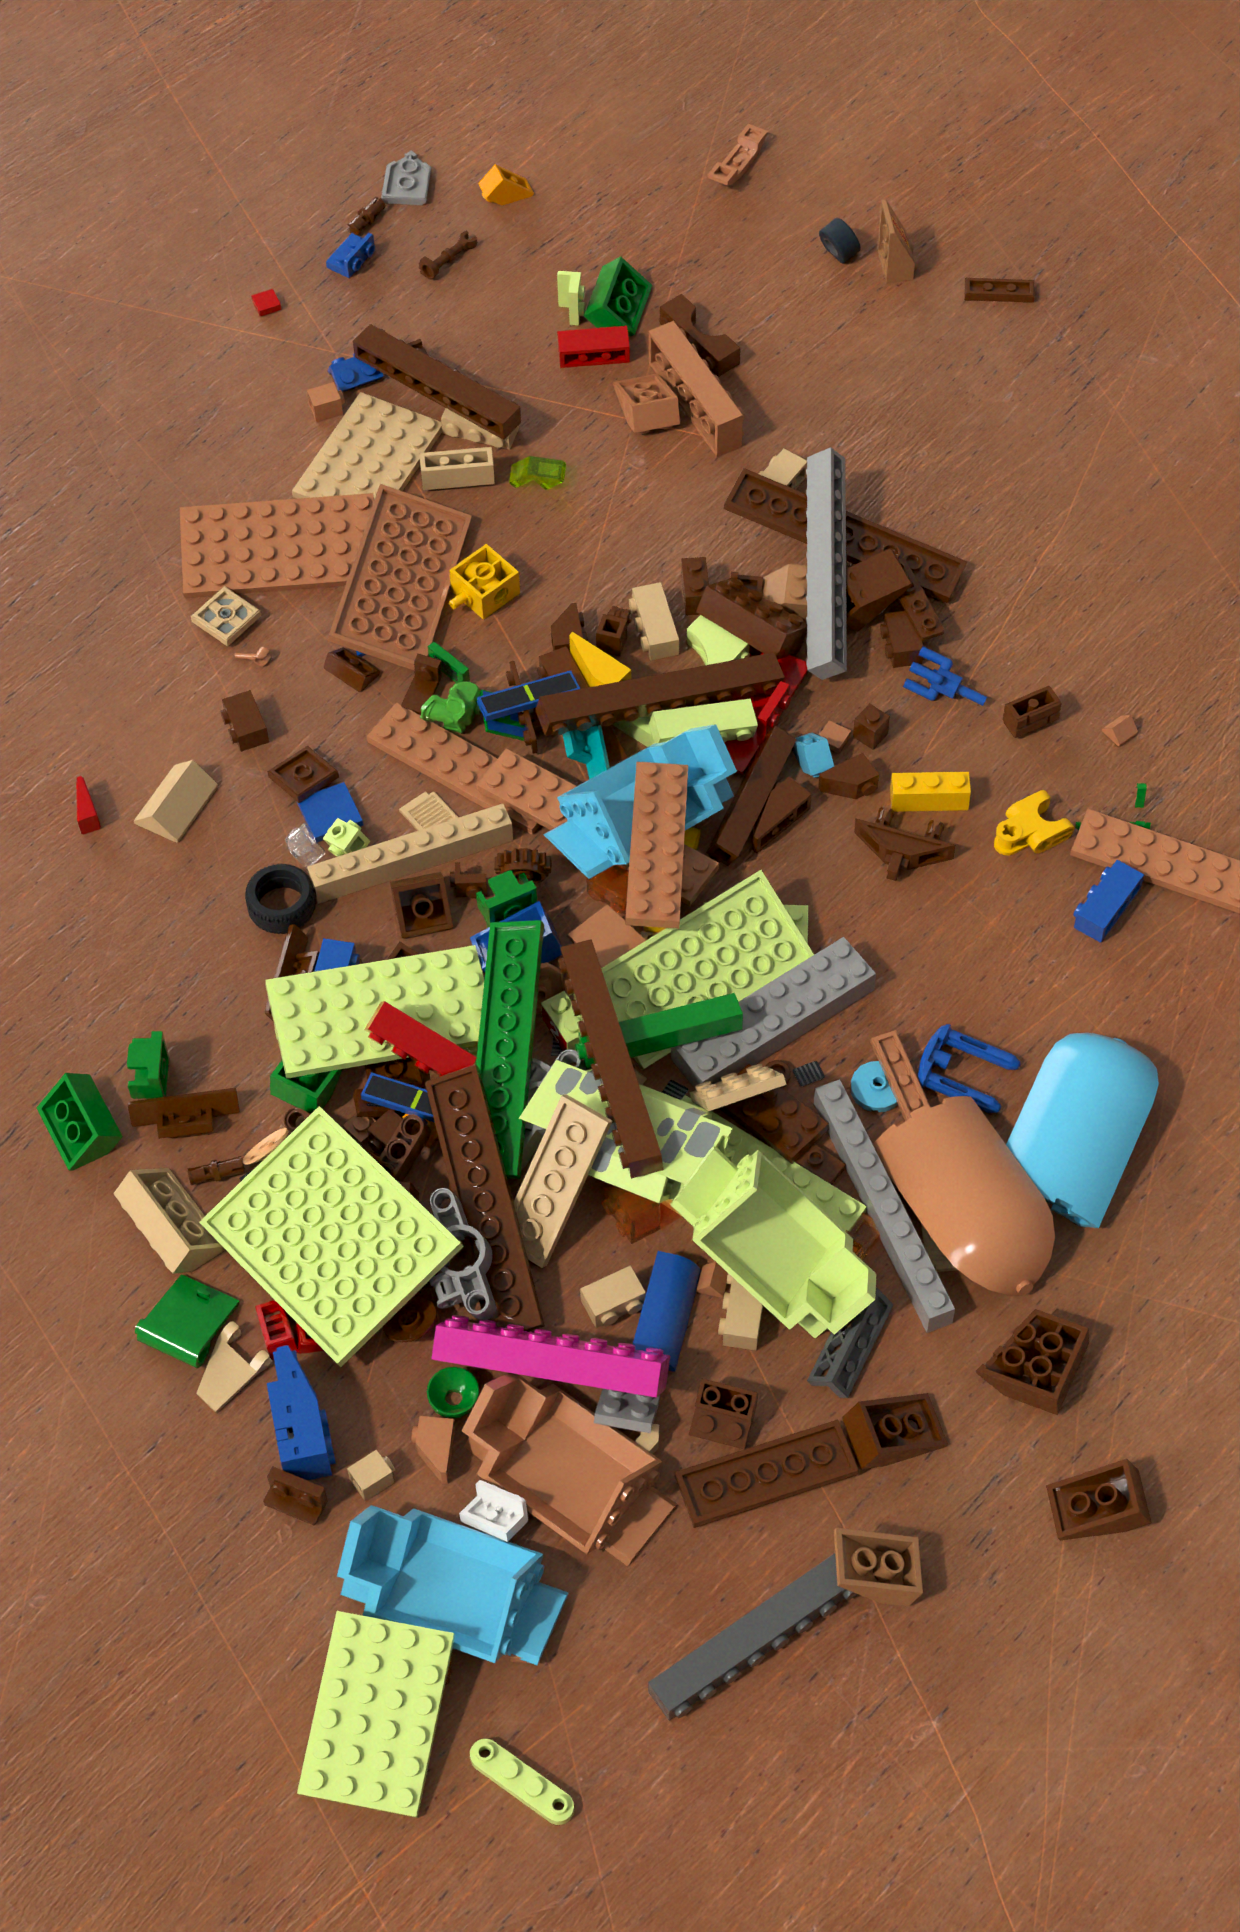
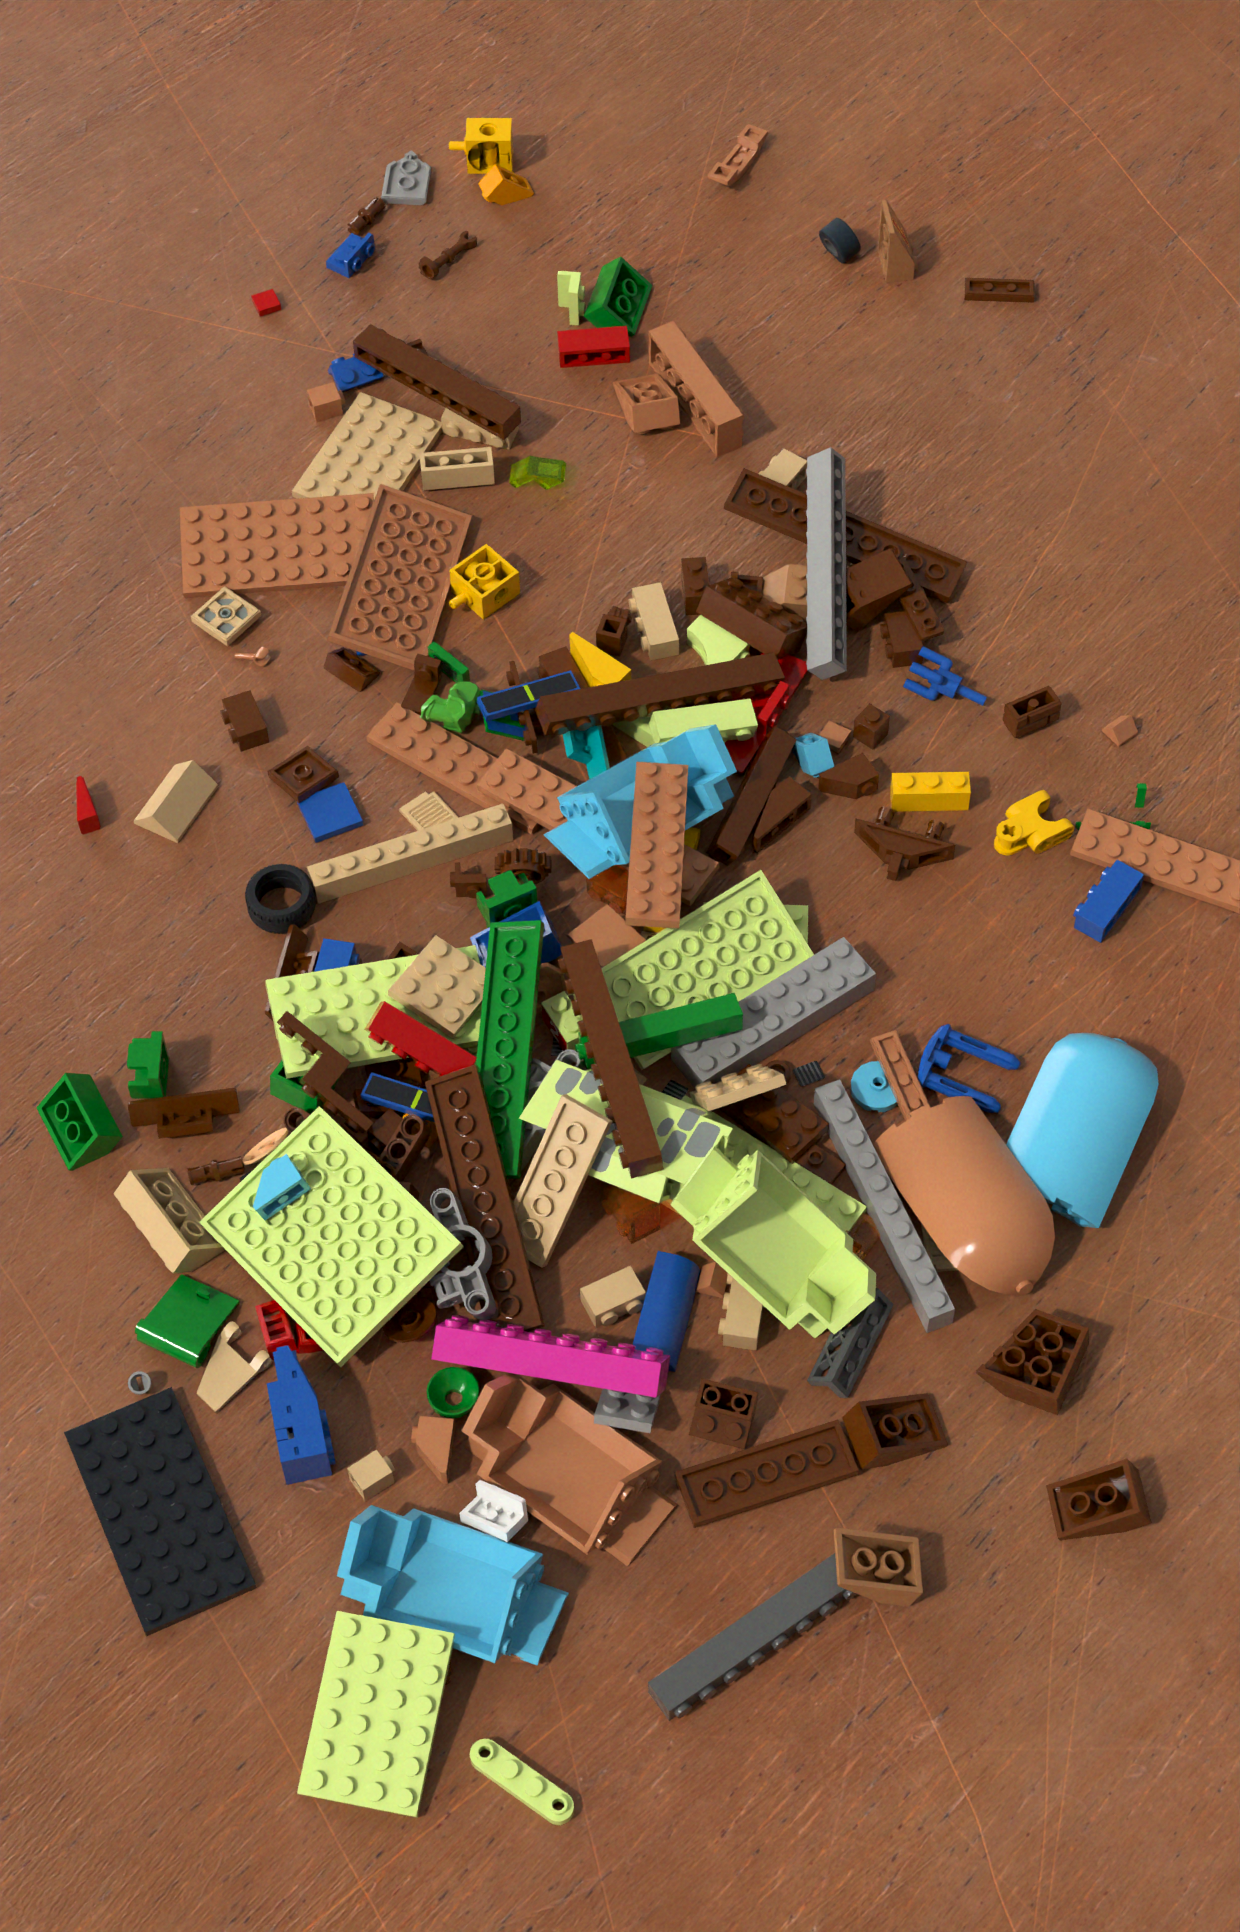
(133, 1384): none -> light grey hinge
(159, 1511): none -> black plate
(279, 1186): none -> medium azure slope
(295, 1496): reddish brown bracket -> none
(304, 846): clear bracket -> none
(324, 1073): none -> reddish brown bracket
(345, 838): yellowish green brick -> none
(421, 904): reddish brown slope -> none
(441, 986): none -> tan plate
(486, 144): none -> yellow piece
(567, 622): reddish brown slope -> none
(649, 1441): tan piece -> none
(718, 351): reddish brown arch -> none

